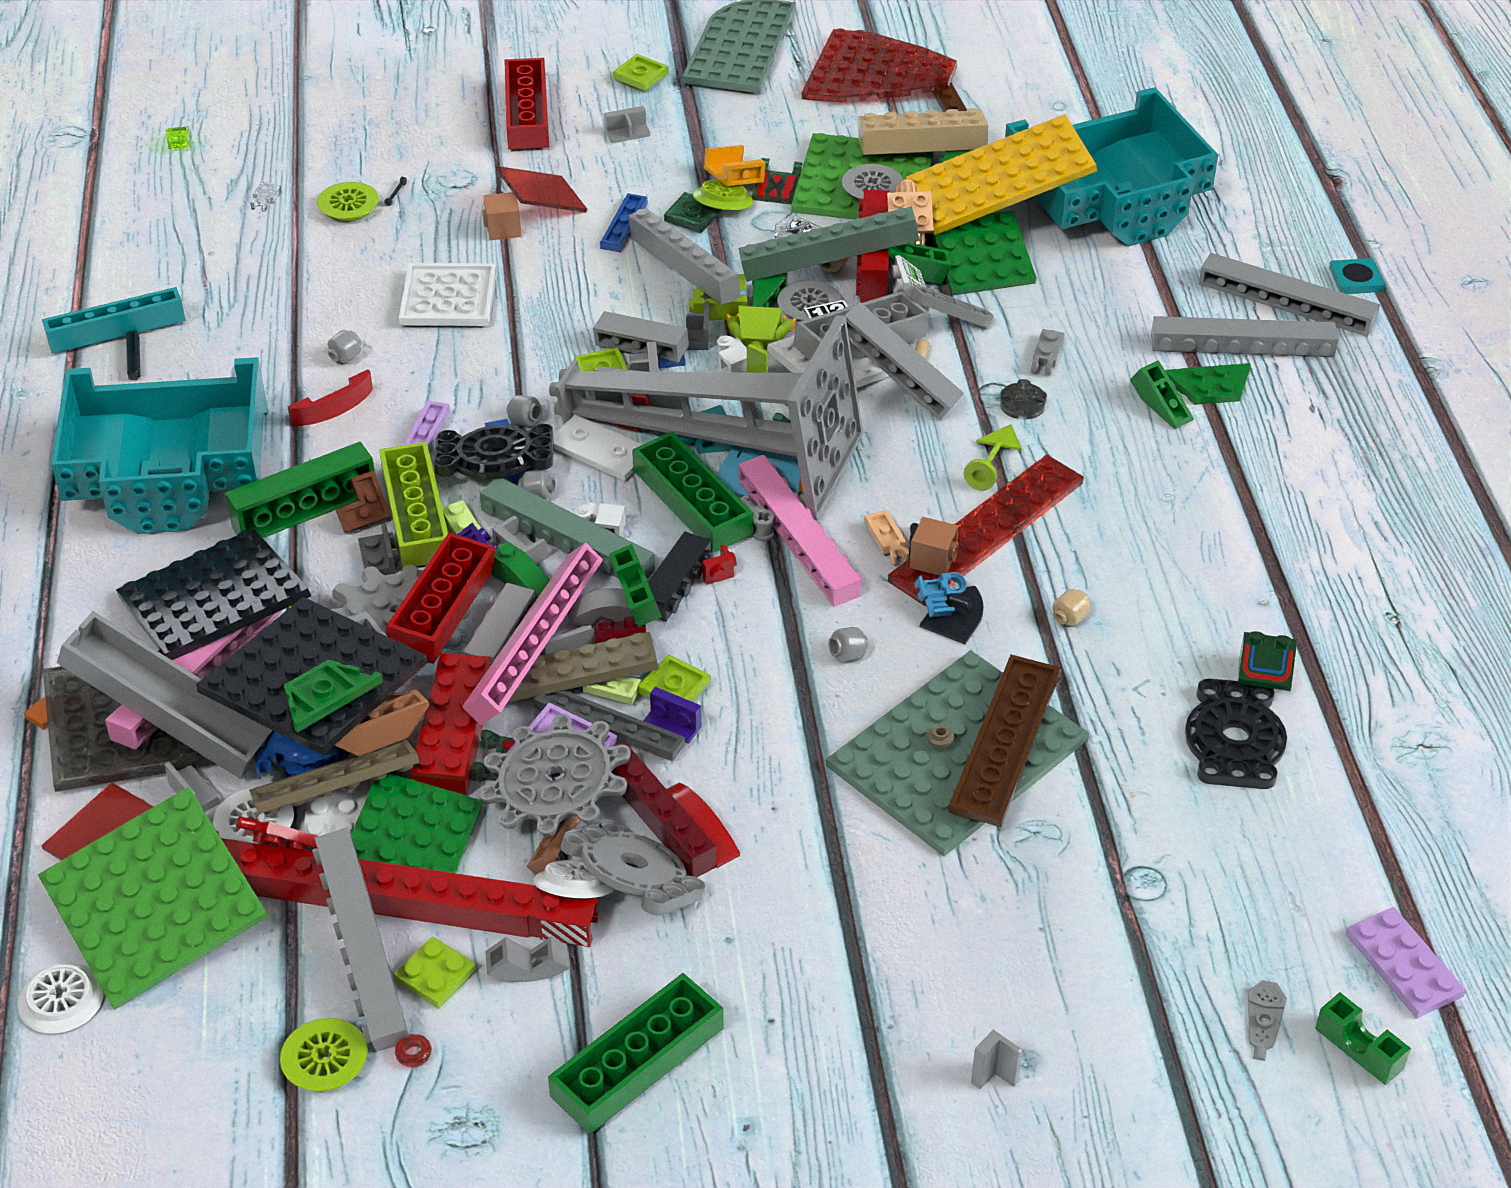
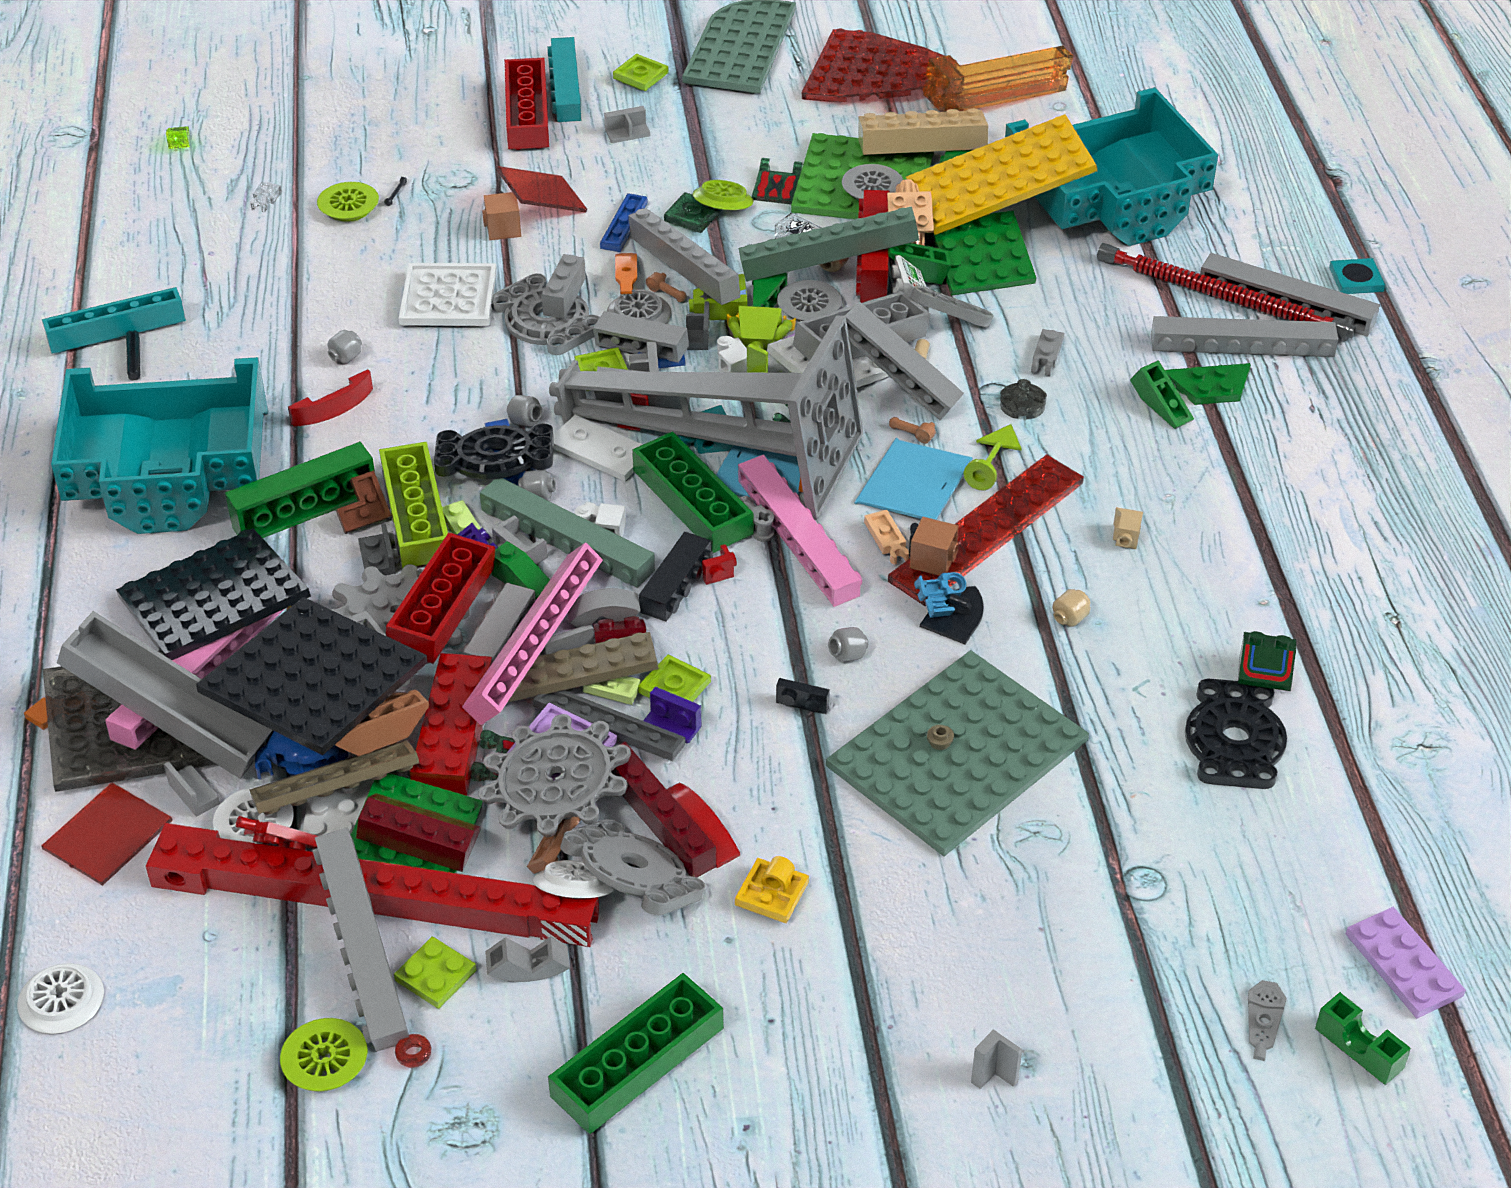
(152, 897): bright green plate -> none
(326, 690): green wing -> none
(417, 831): none -> dark red slope
(429, 423): lavender plate -> none
(538, 330): none -> light grey piece
(563, 286): none -> light grey brick
(564, 79): none -> teal brick
(626, 271): none -> orange piece
(635, 585): green arch -> none
(641, 305): none -> light grey piece
(657, 281): none -> nougat piece
(730, 169): light orange panel -> none
(772, 888): none -> yellow plate
(802, 696): none -> black plate
(818, 310): sticker -> none
(914, 480): none -> medium azure piece
(923, 433): none -> nougat piece
(996, 79): none -> clear orange brick
(1004, 741): reddish brown plate -> none
(1127, 527): none -> tan window
(1223, 290): none -> red hose

